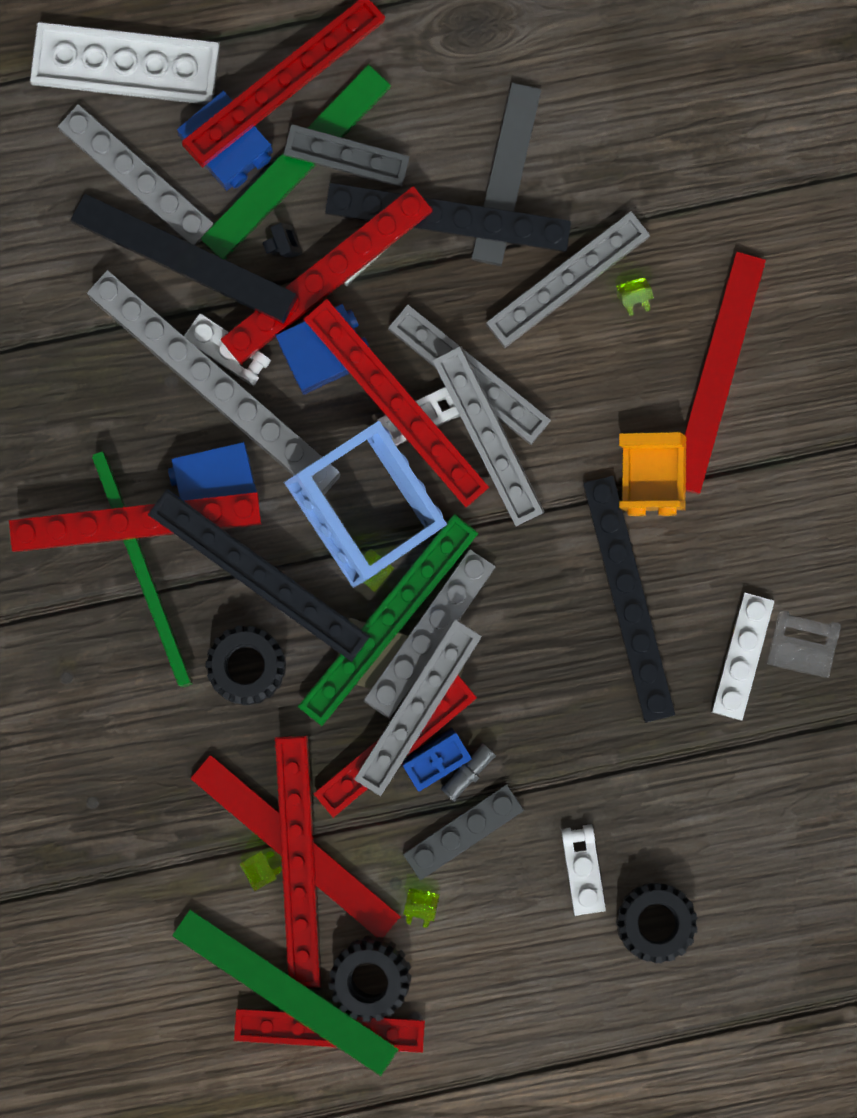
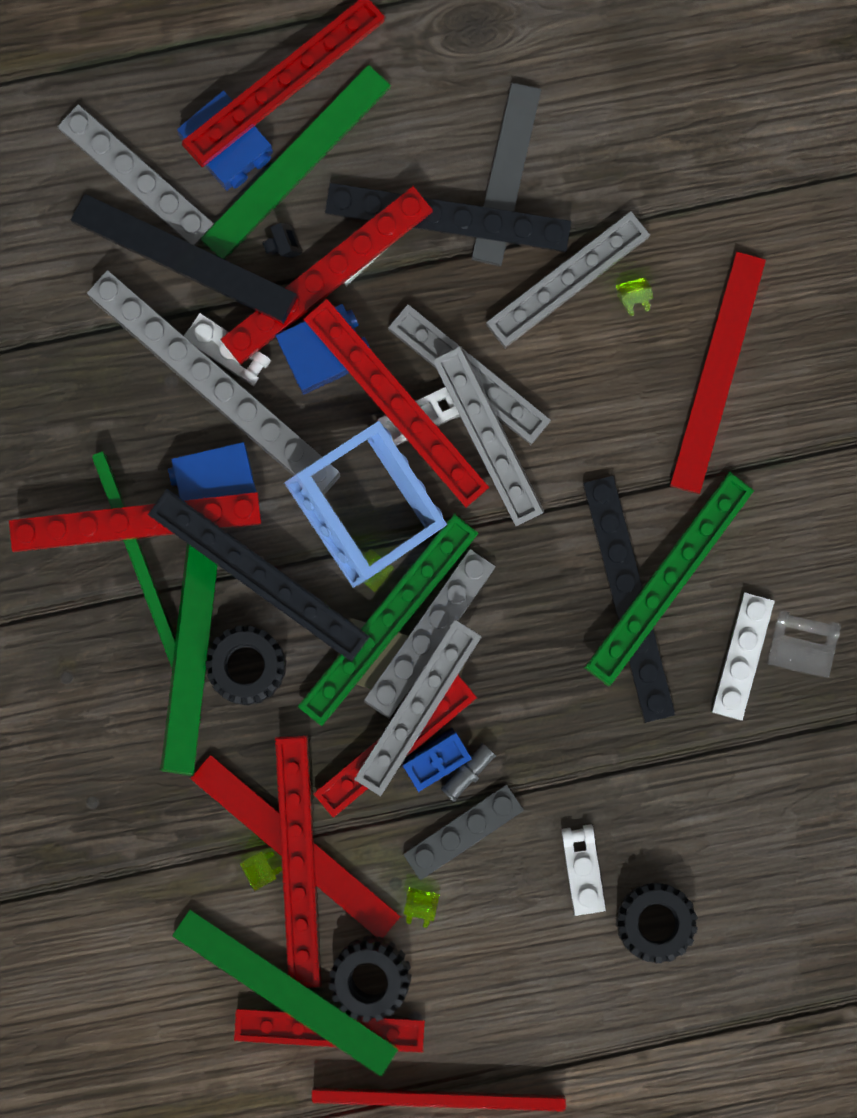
(124, 63): white plate -> none
(189, 664): none -> green tile
(346, 155): dark grey plate -> none
(438, 1099): none -> red tile
(653, 473): light orange panel -> none
(668, 579): none -> green tile

